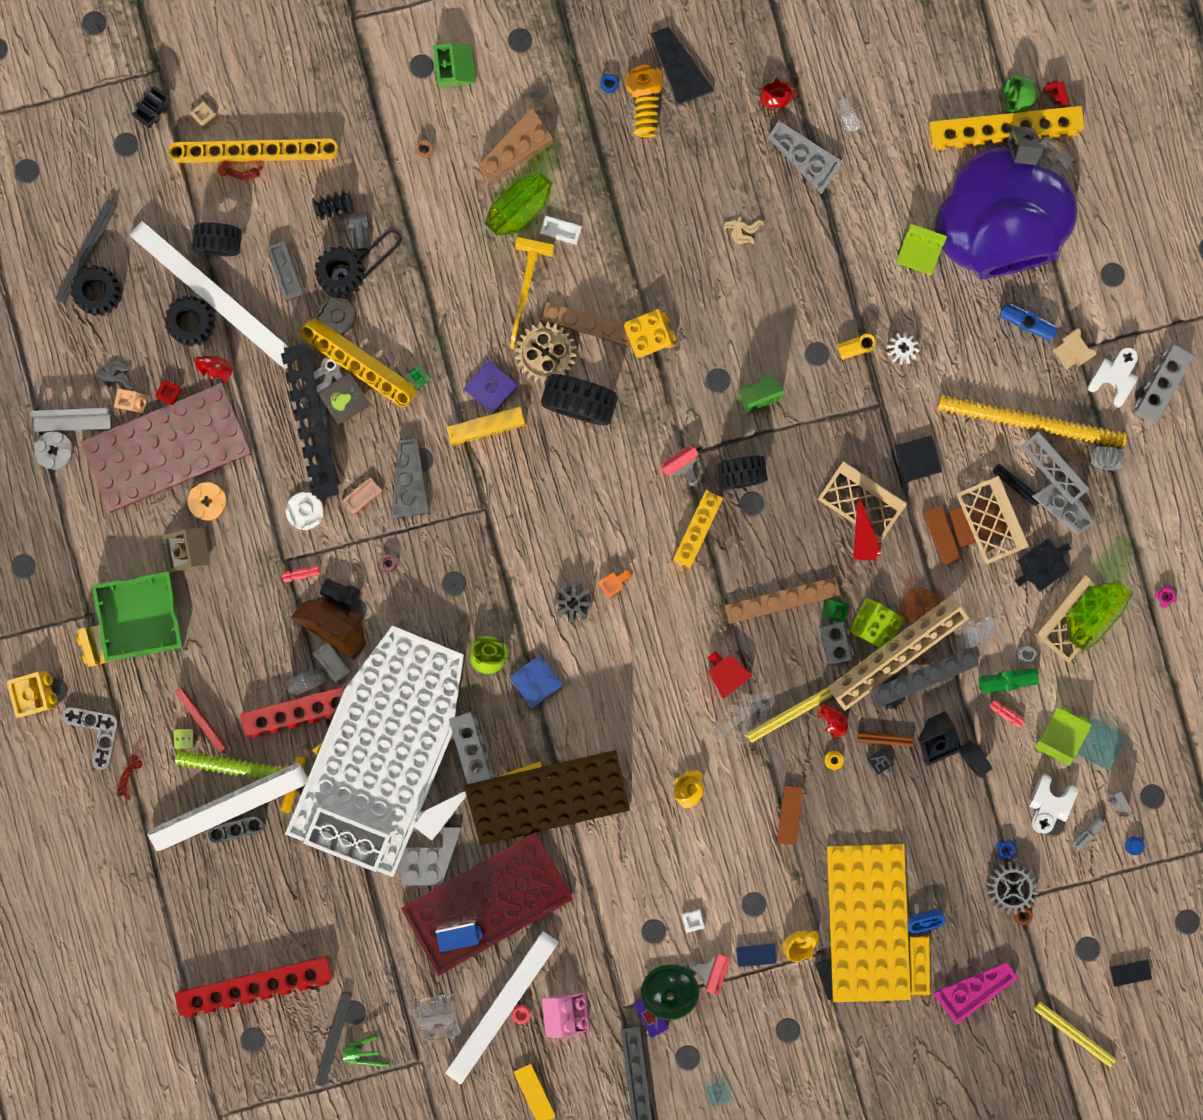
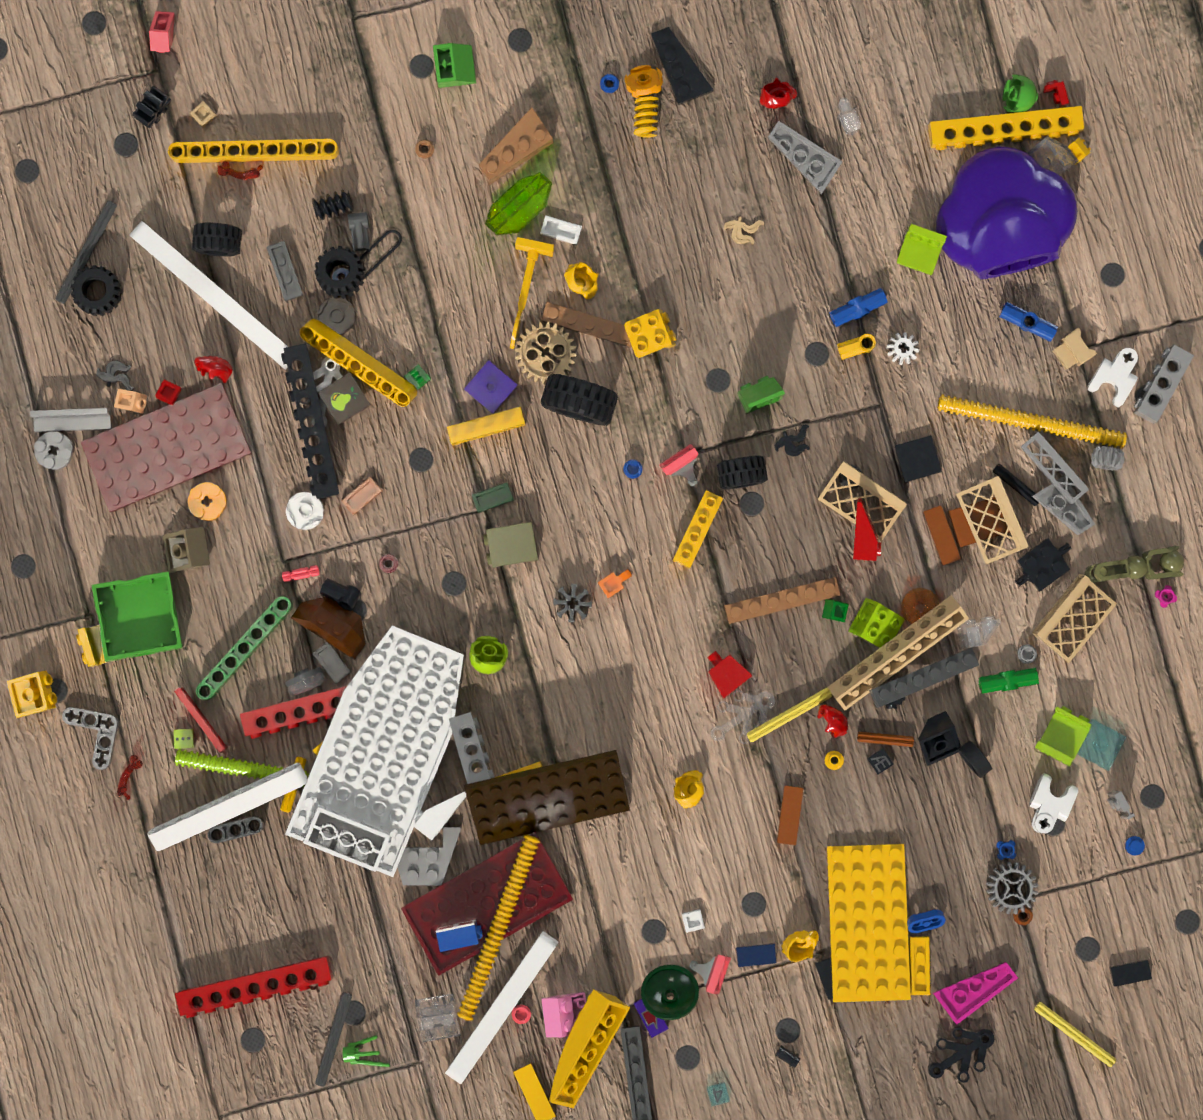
(161, 31): none -> coral slope
(178, 309): black tyre -> none
(235, 650): none -> green beam
(409, 484): wing -> none
(492, 497): none -> dark green tile
(498, 928): none -> yellow piece
(511, 545): none -> olive panel
(536, 681): blue plate -> none
(582, 279): none -> yellow hair
(586, 1046): none -> yellow slope
(632, 469): none -> blue plate
(787, 1056): none -> black pin
(790, 449): none -> black piece
(831, 644): dark grey brick -> none
(858, 307): none -> blue piece
(963, 1052): none -> black plant
(1007, 713): coral axle -> none
(1024, 145): dark grey brick -> none
(1079, 149): none -> yellow tile
(1088, 834): light grey axle -> none
(1096, 613): clear neon green wedge -> none
(1137, 567): none -> olive piece

